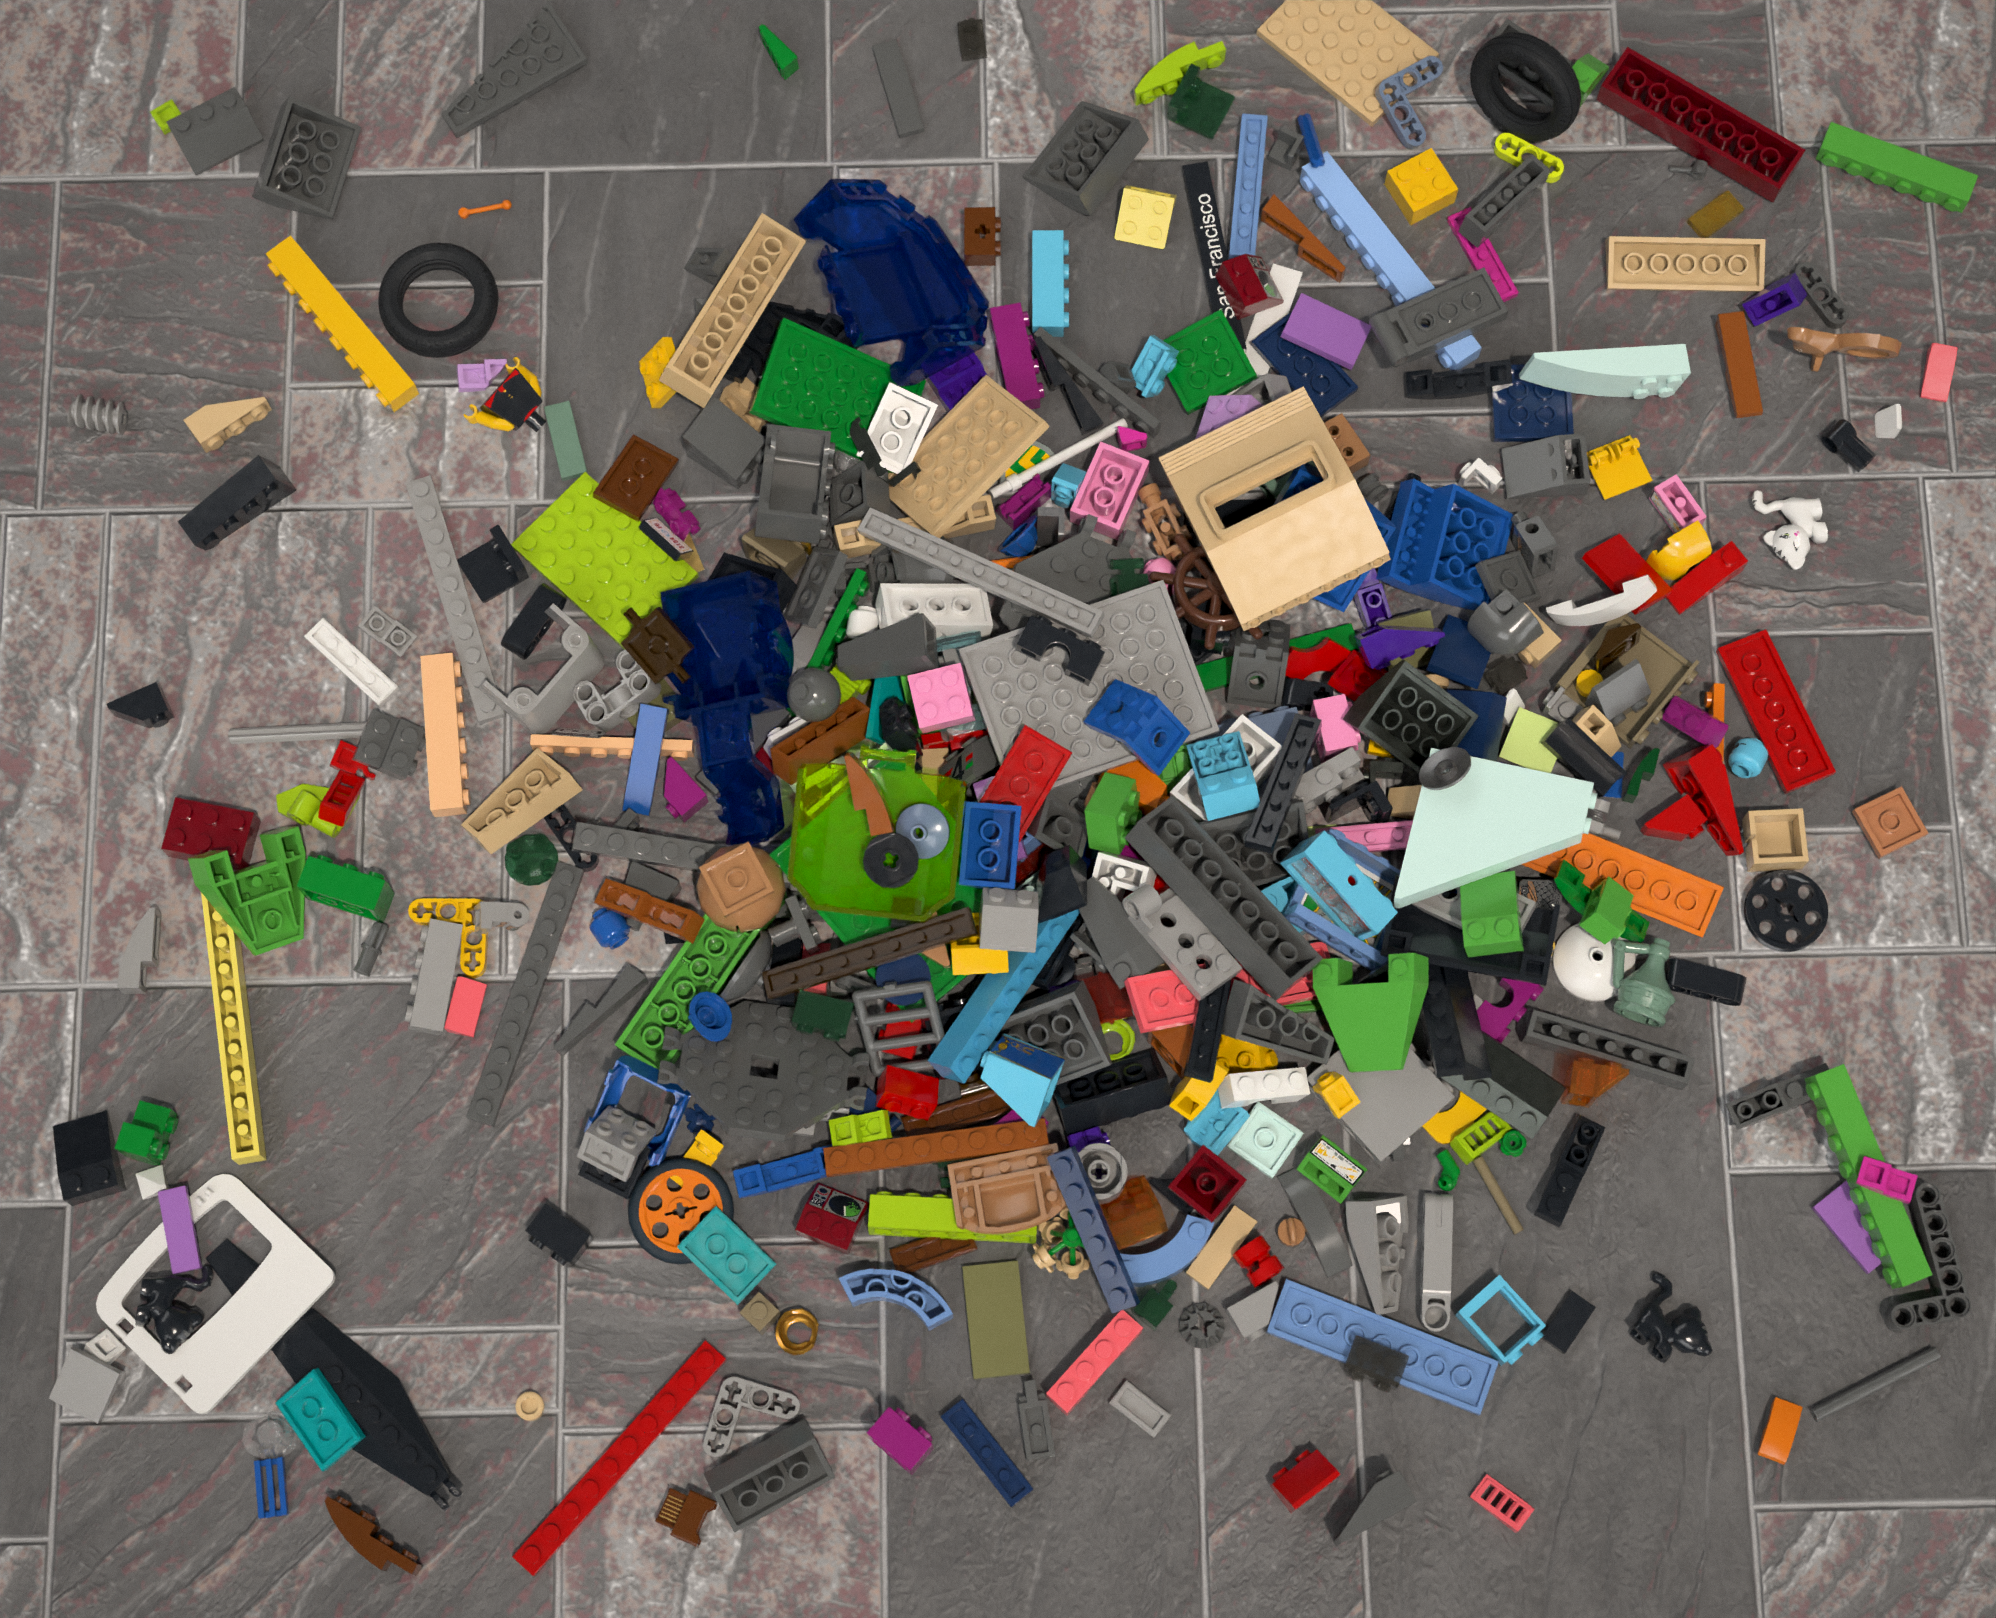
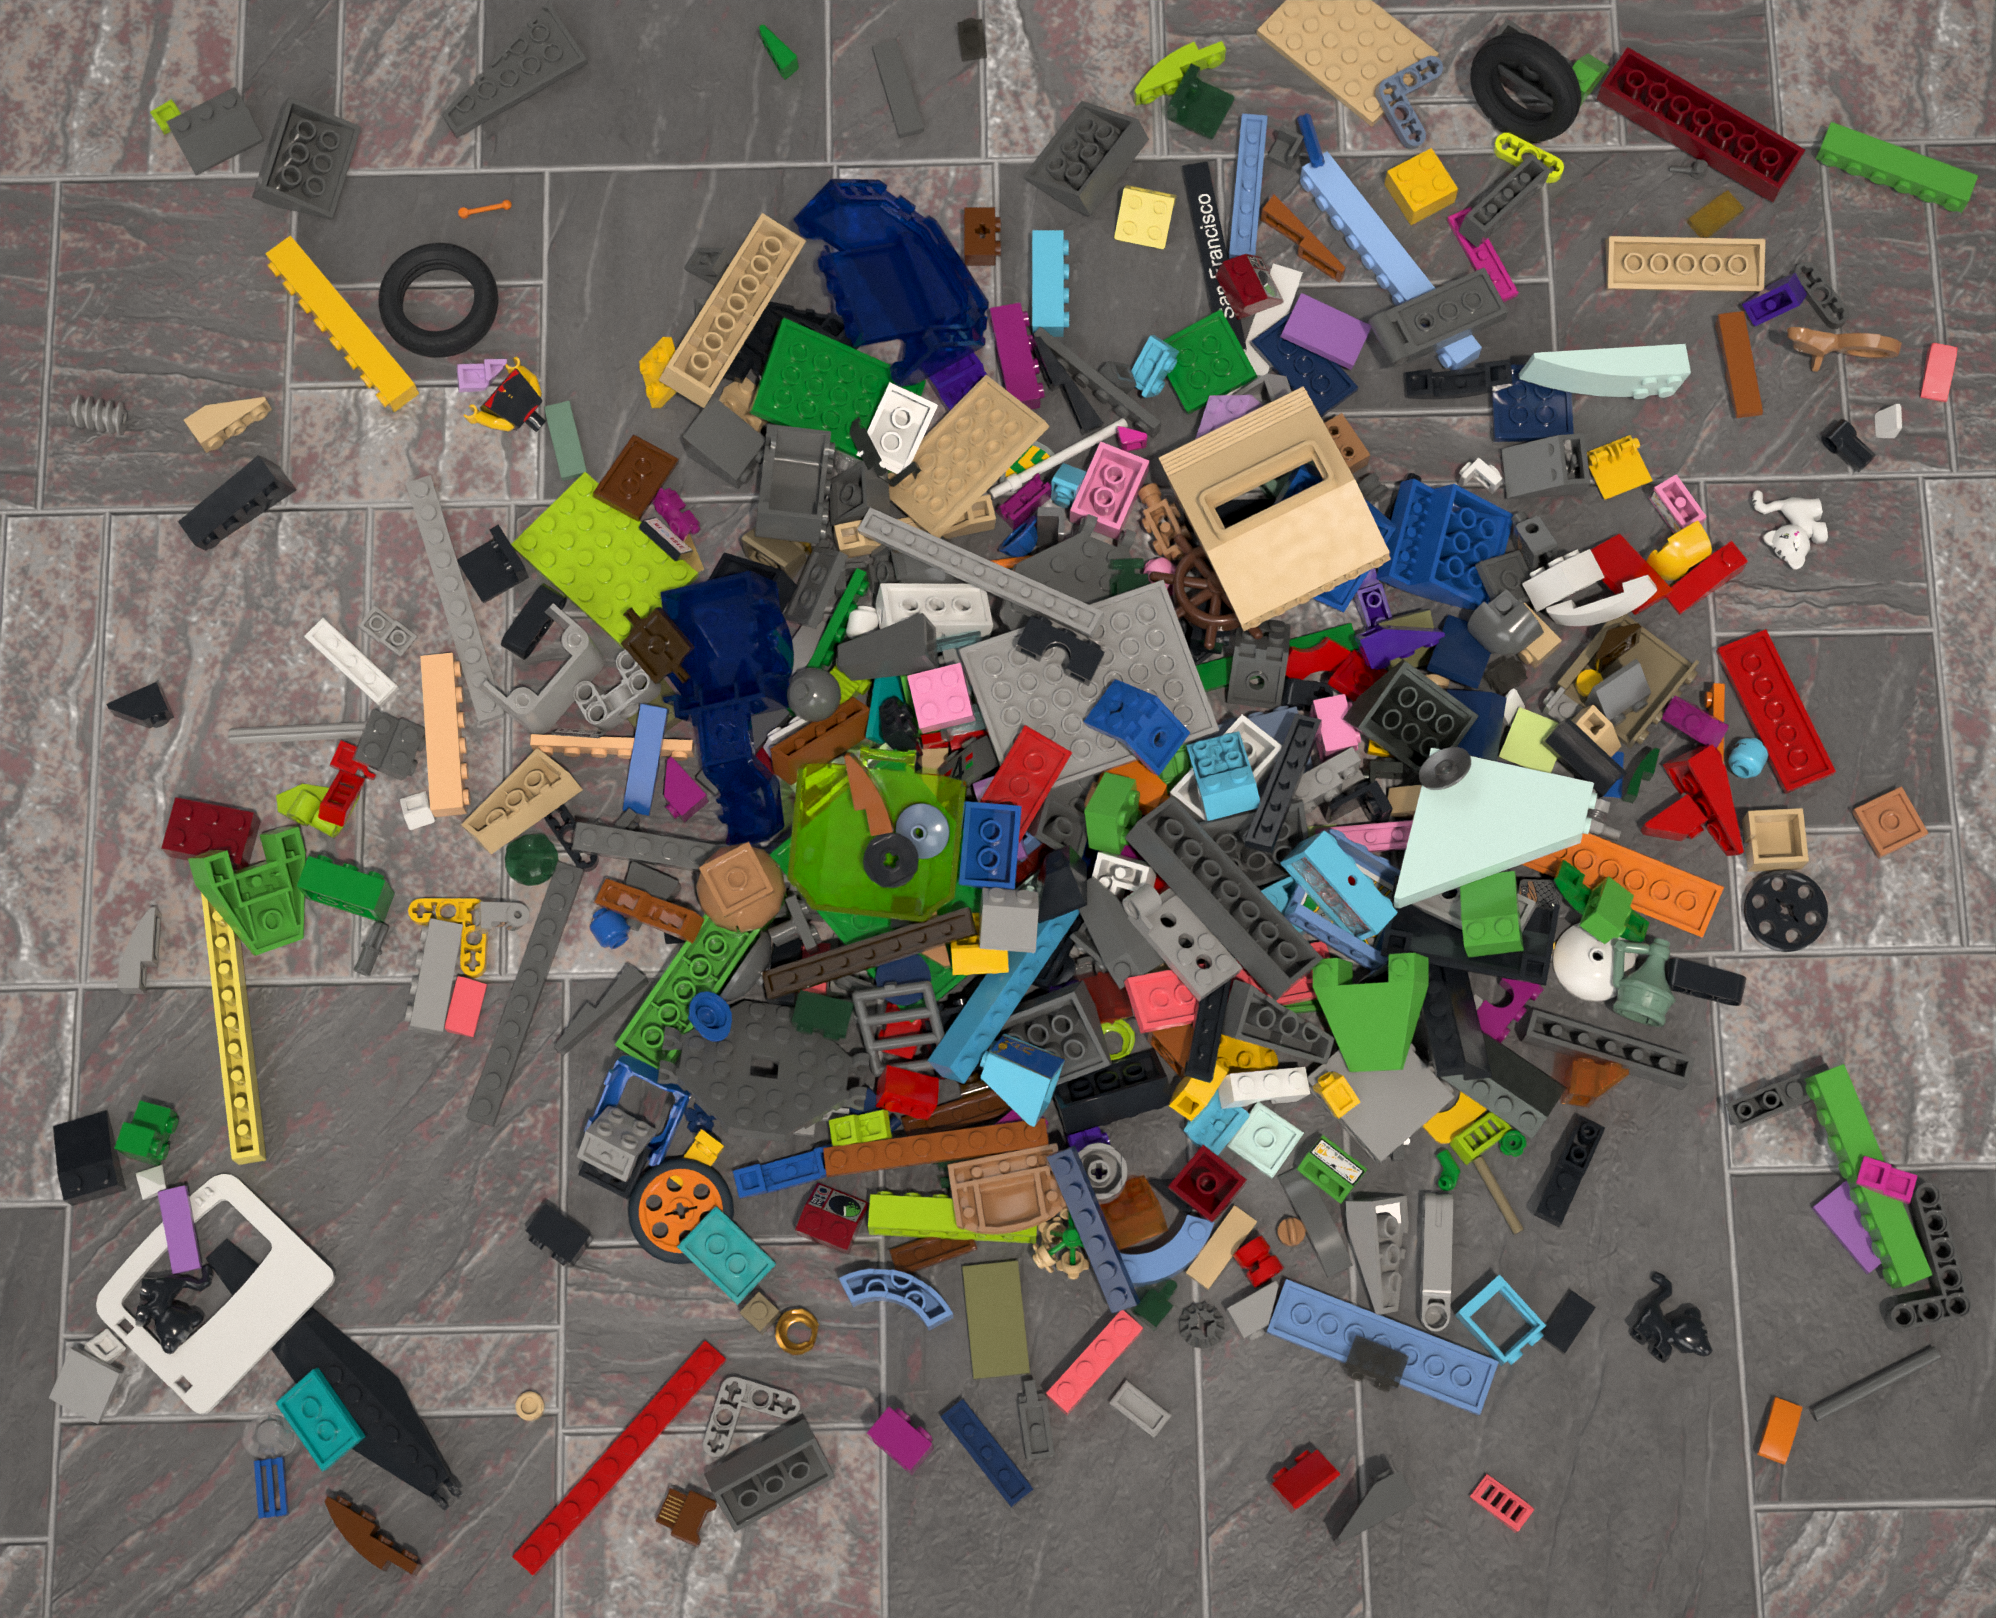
(417, 810): none -> white slope
(1562, 578): none -> white brick

